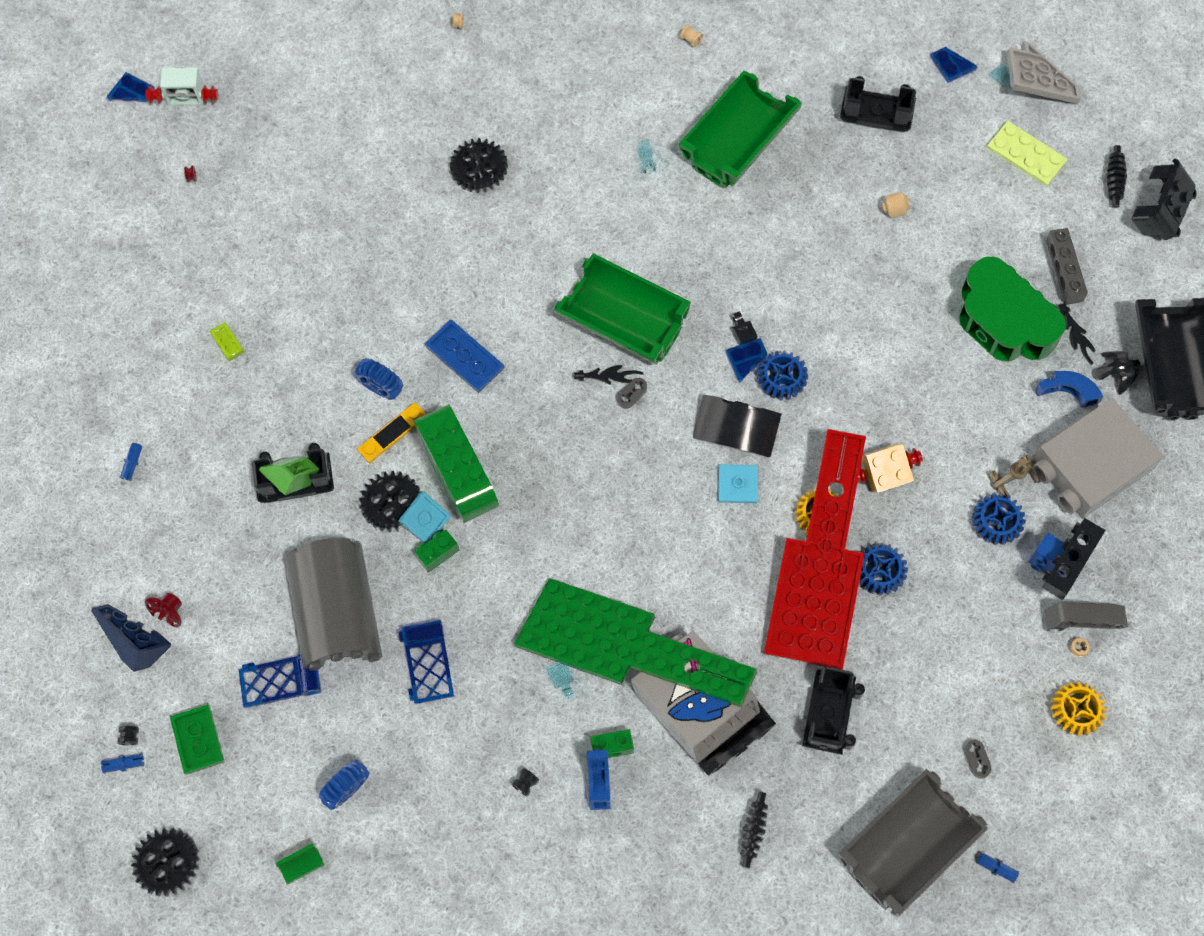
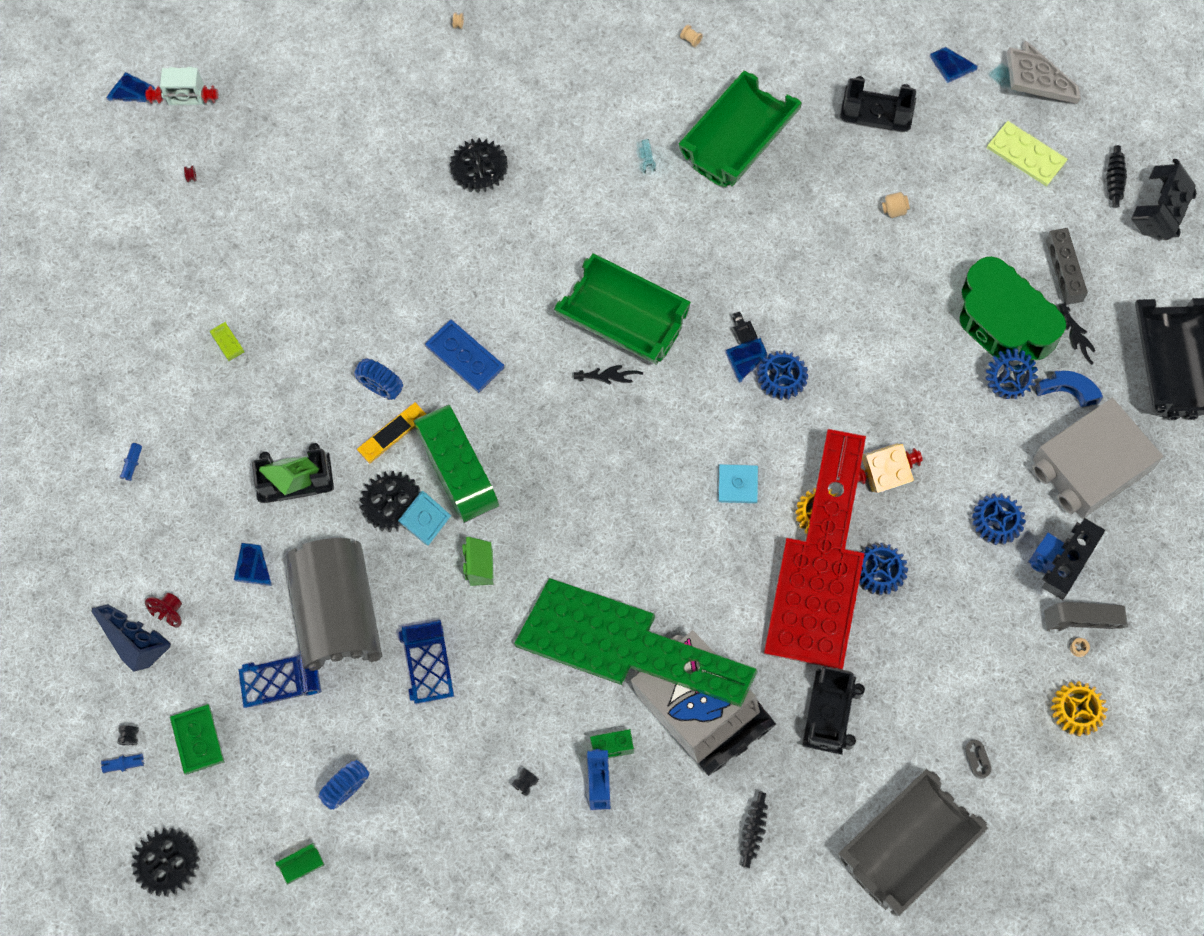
(252, 566): none -> clear blue wing
(436, 550): green brick -> none
(479, 561): none -> bright green slope
(561, 678): clear light blue plate -> none
(635, 396): dark grey beam -> none
(737, 425): black panel -> none
(998, 867): blue axle -> none
(1017, 471): dark tan axle -> none
(1018, 370): none -> blue gear
(1122, 366): black animal -> none

